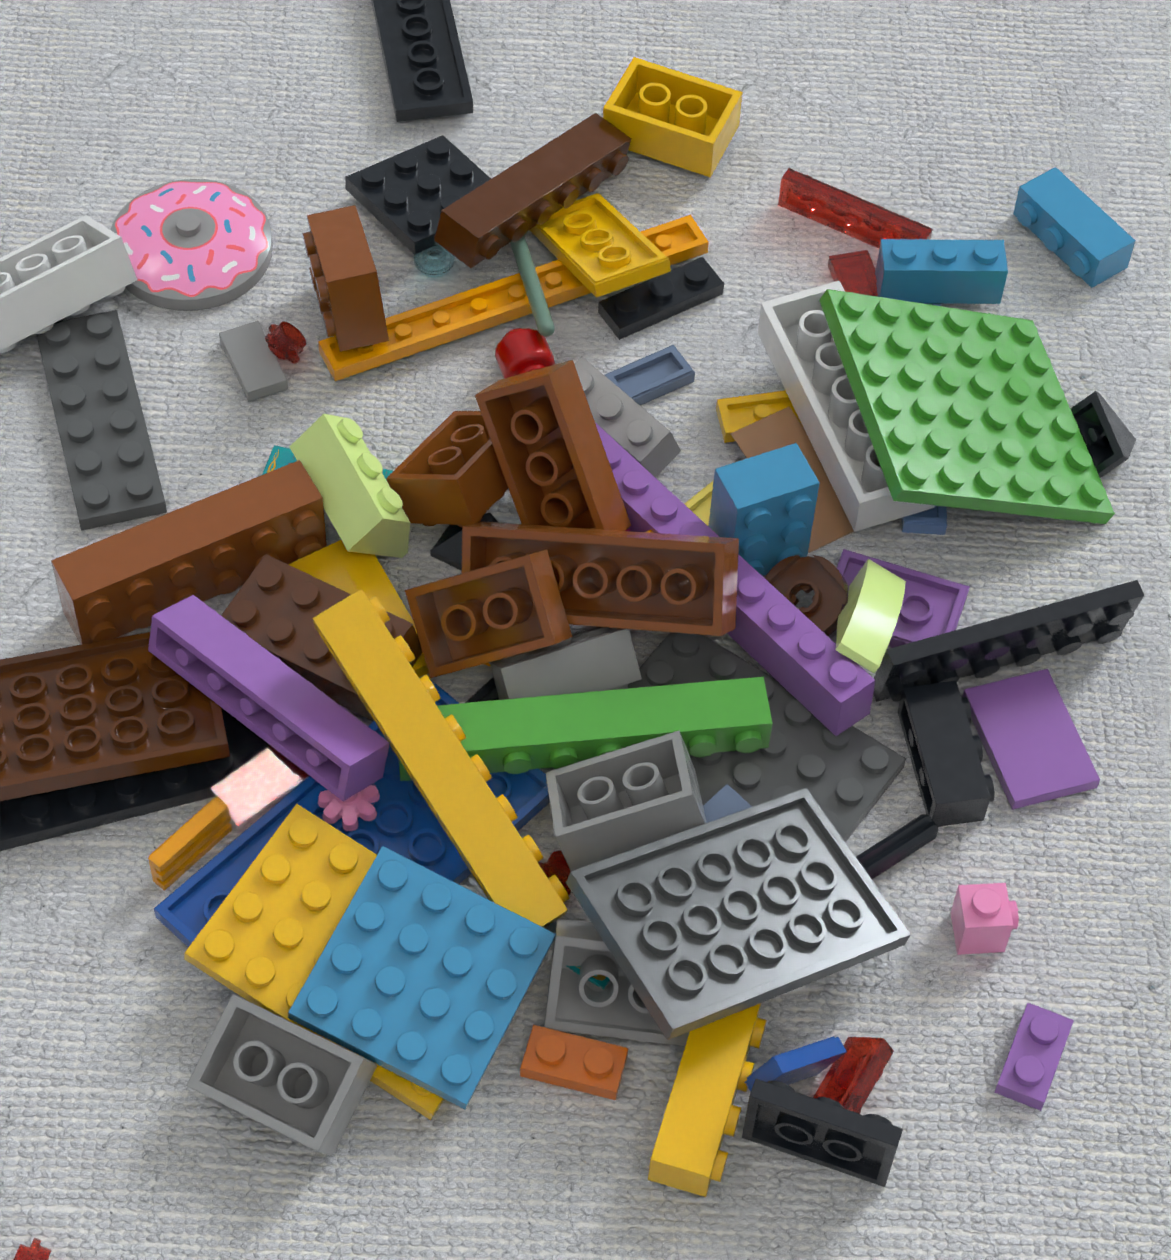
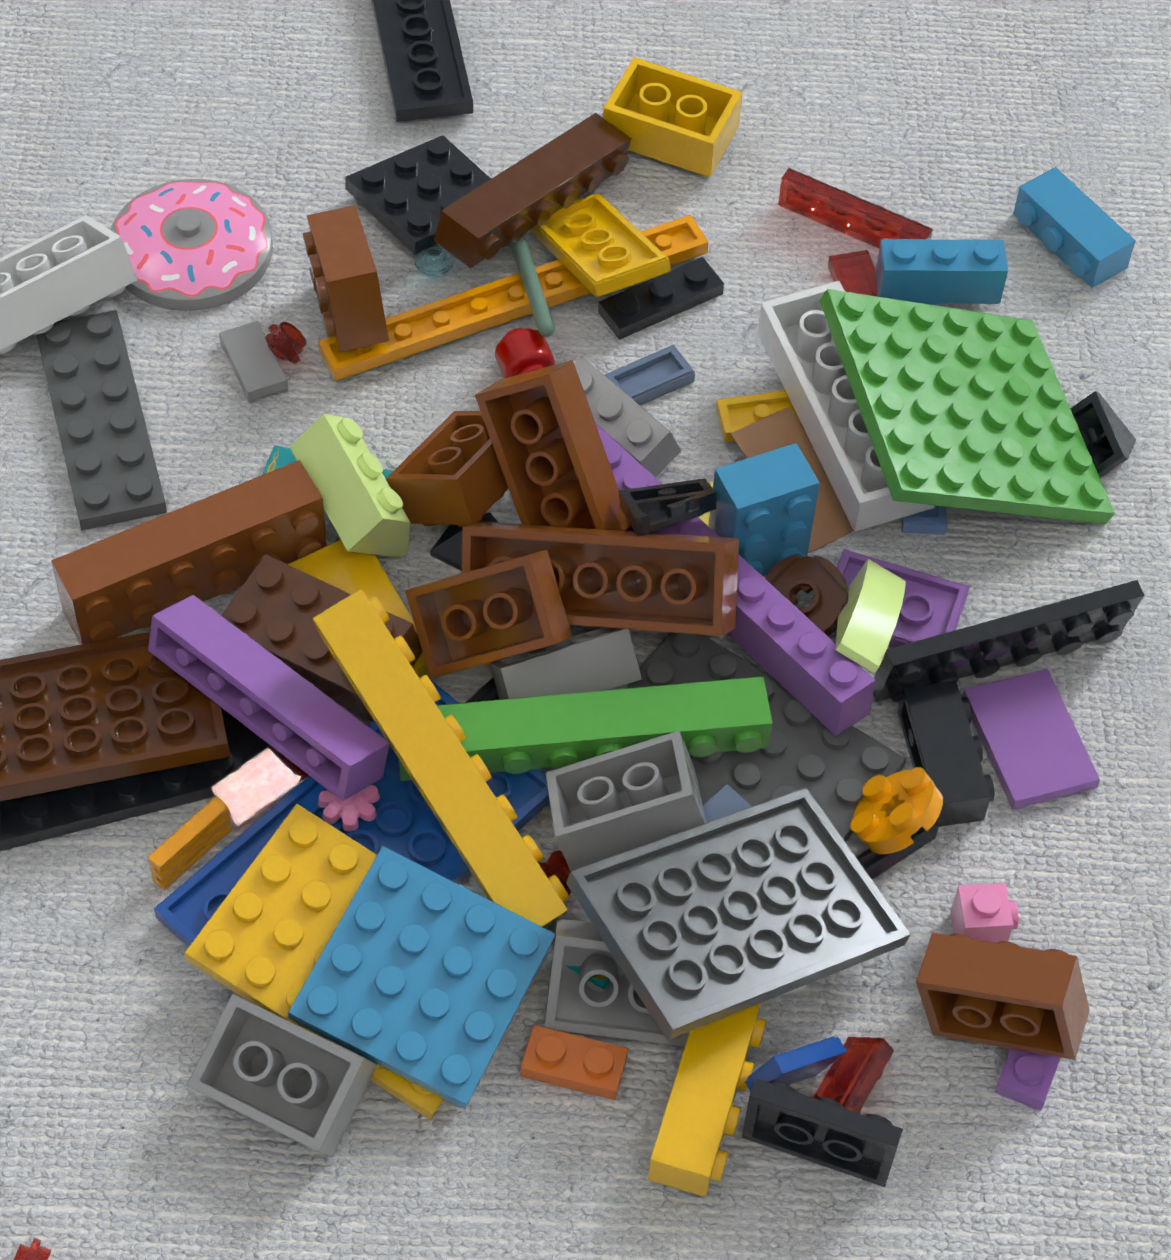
(666, 504): none -> black wing
(896, 809): none -> light orange plate
(1003, 995): none -> dark orange brick

